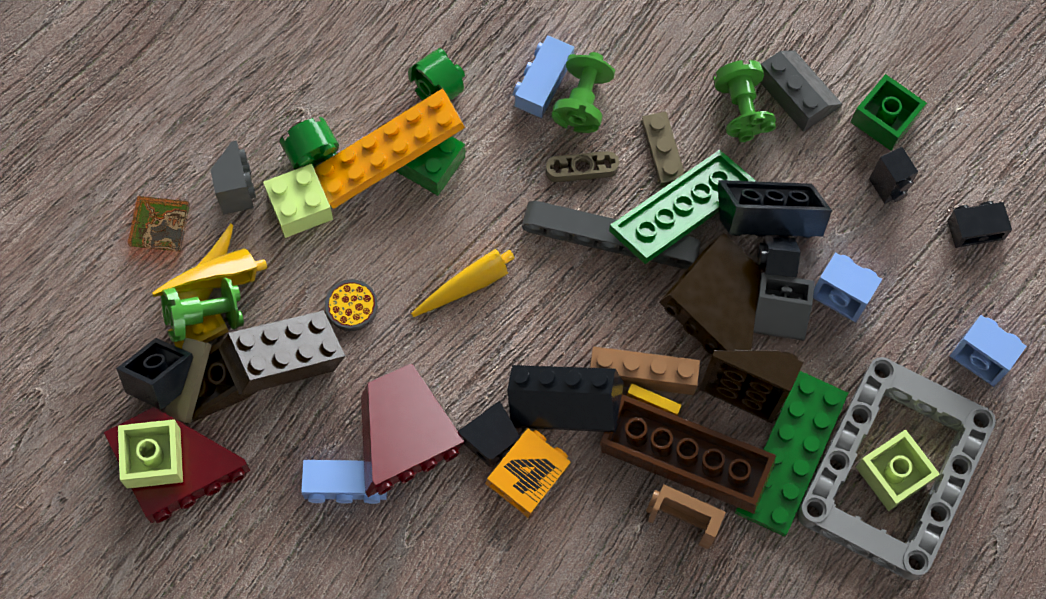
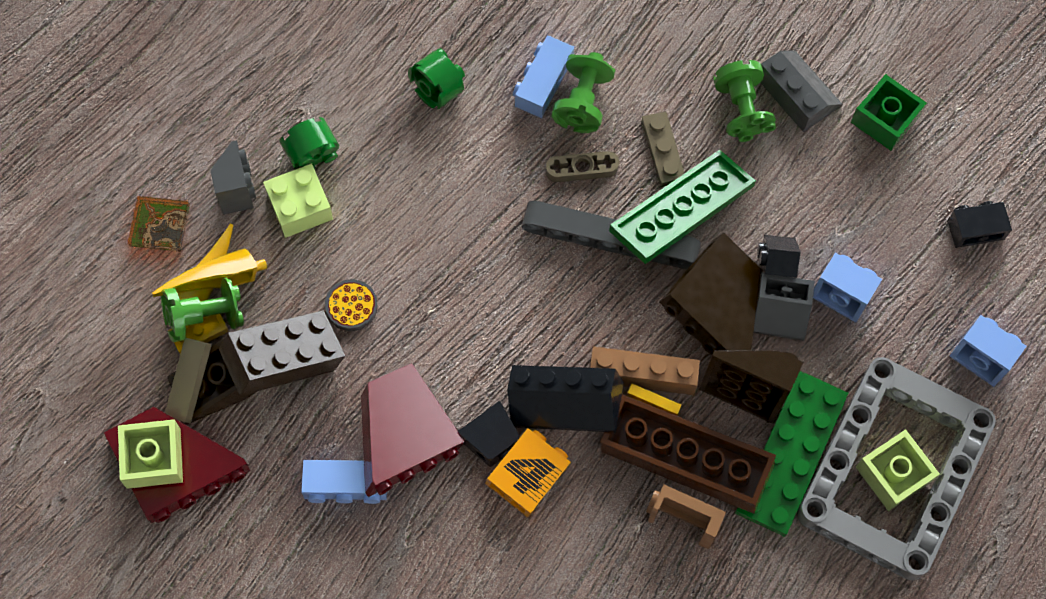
(156, 373): black slope -> none
(388, 148): light orange plate -> none
(435, 166): green brick -> none
(472, 278): yellow piece -> none
(772, 209): black slope -> none
(893, 175): black brick -> none

